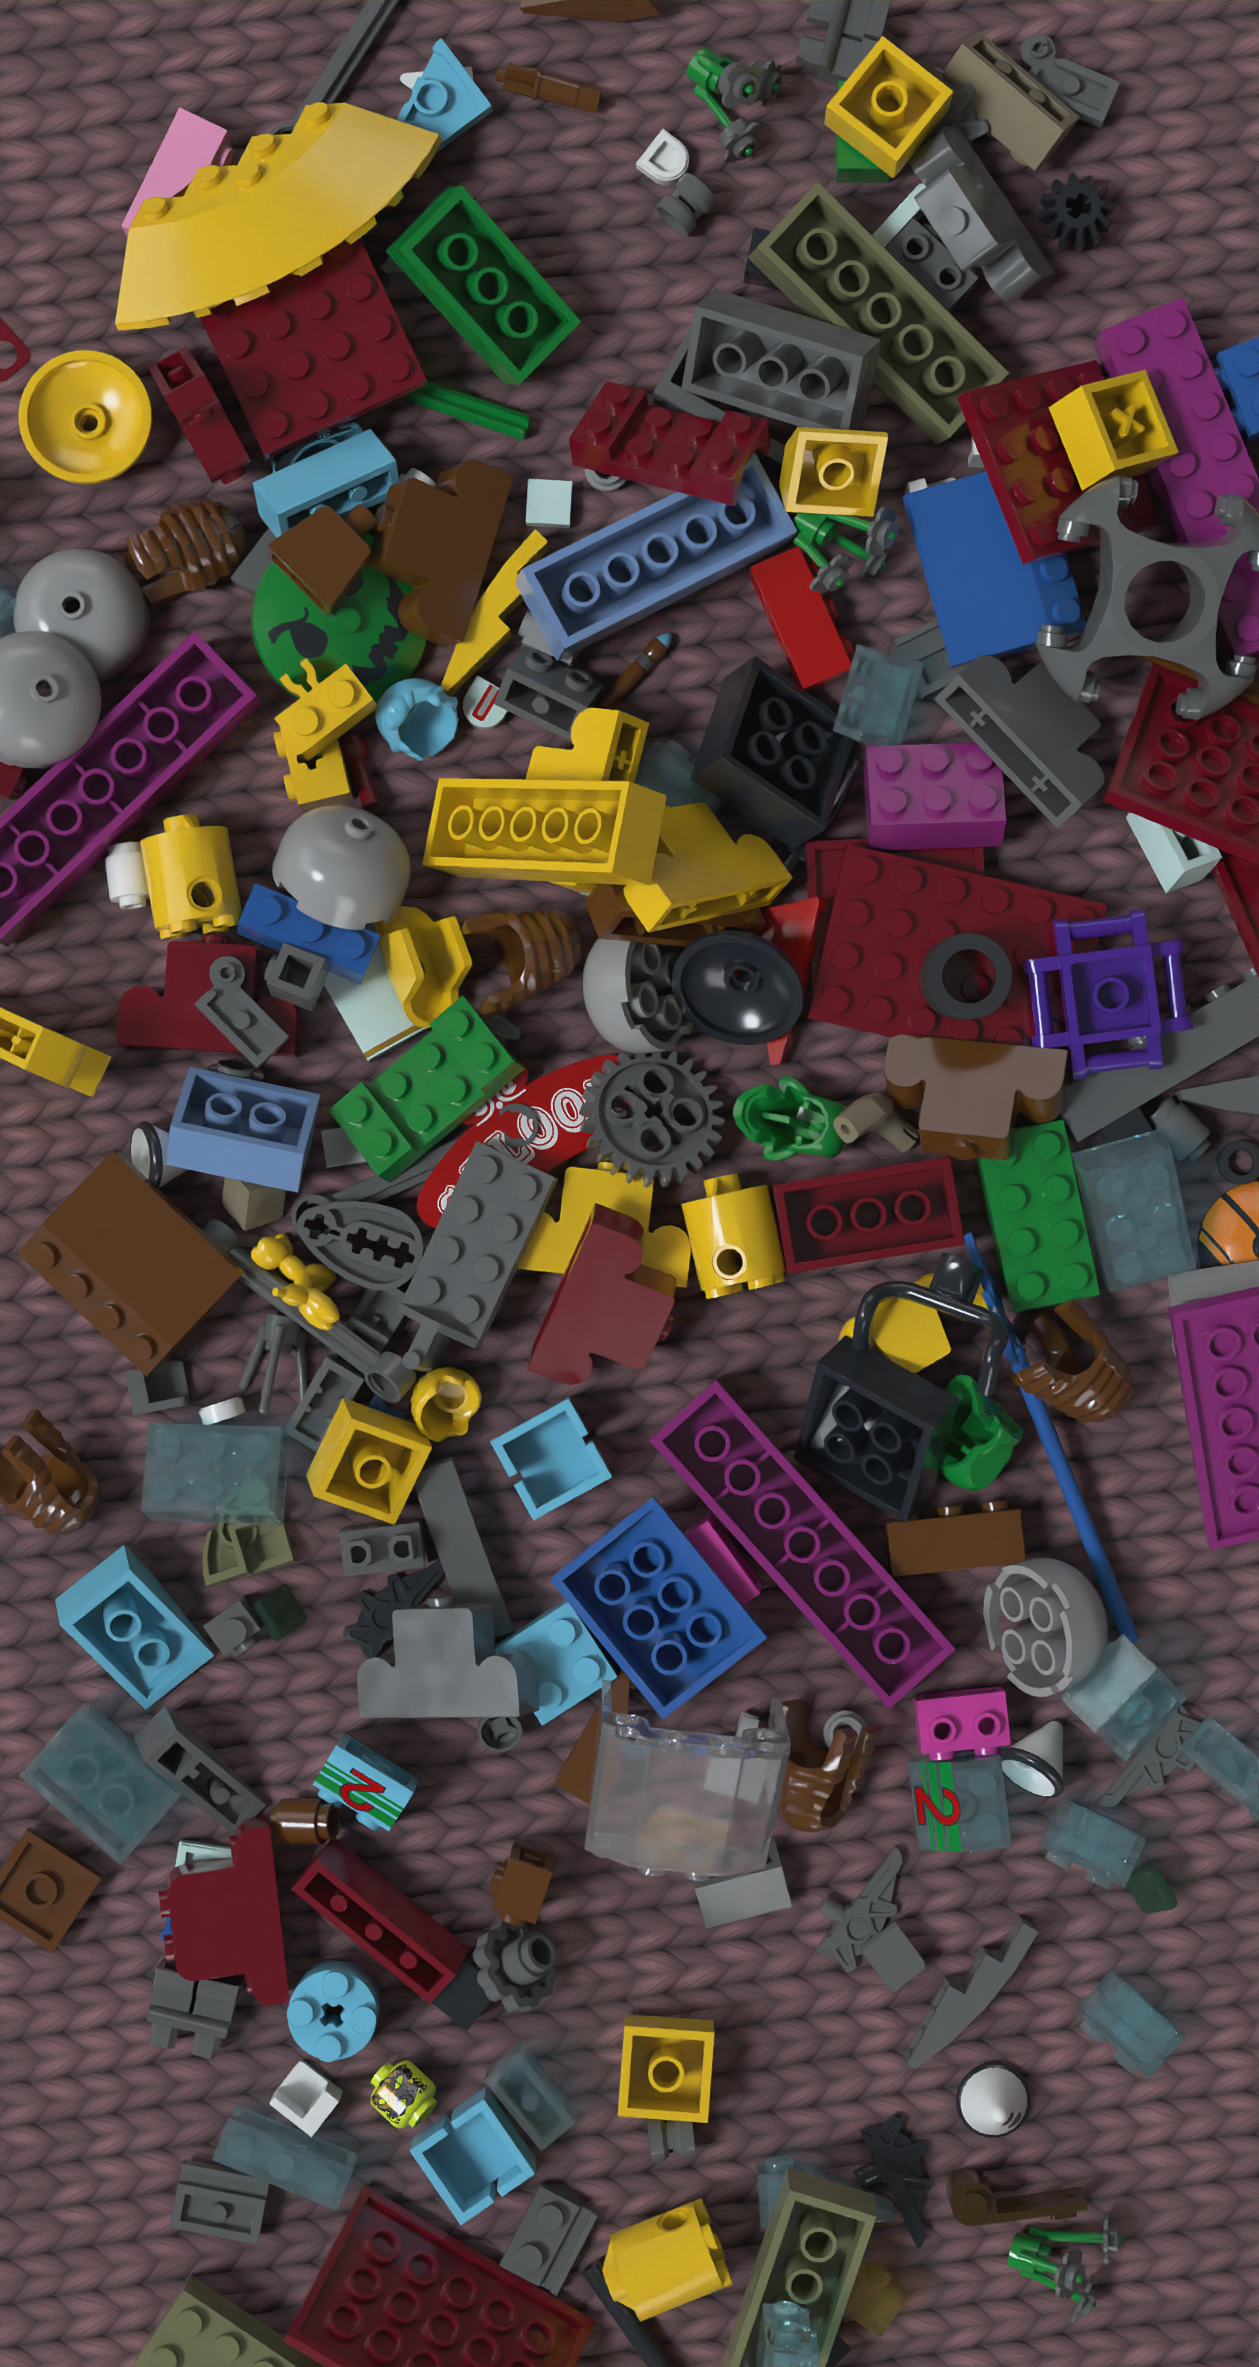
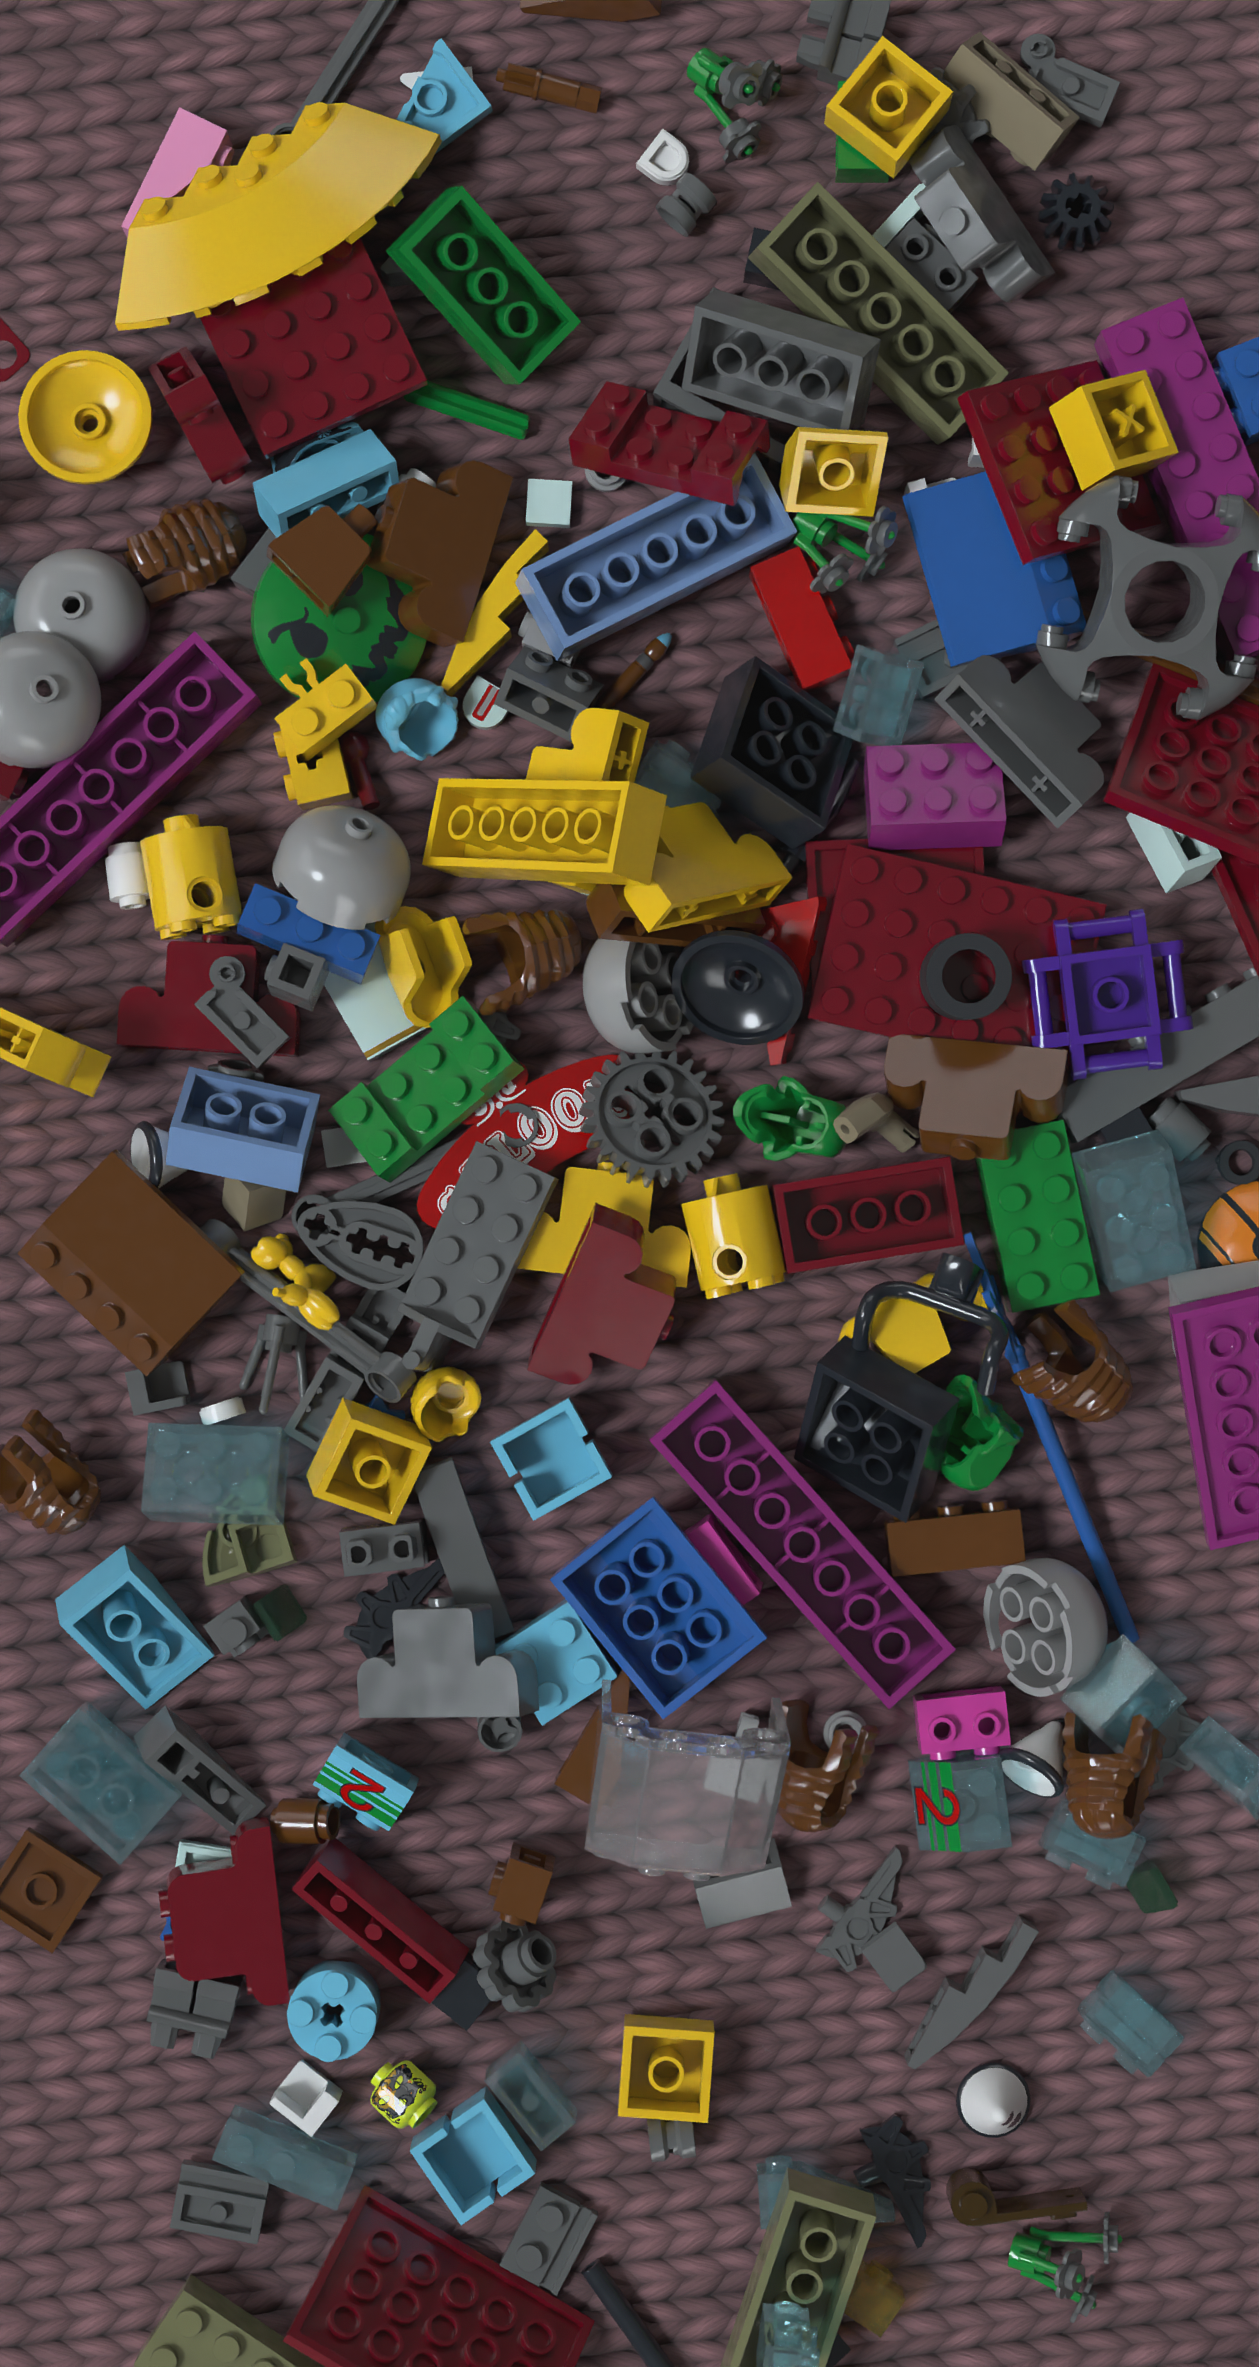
(665, 2261): yellow cylinder -> none
(1102, 1786): none -> reddish brown hair

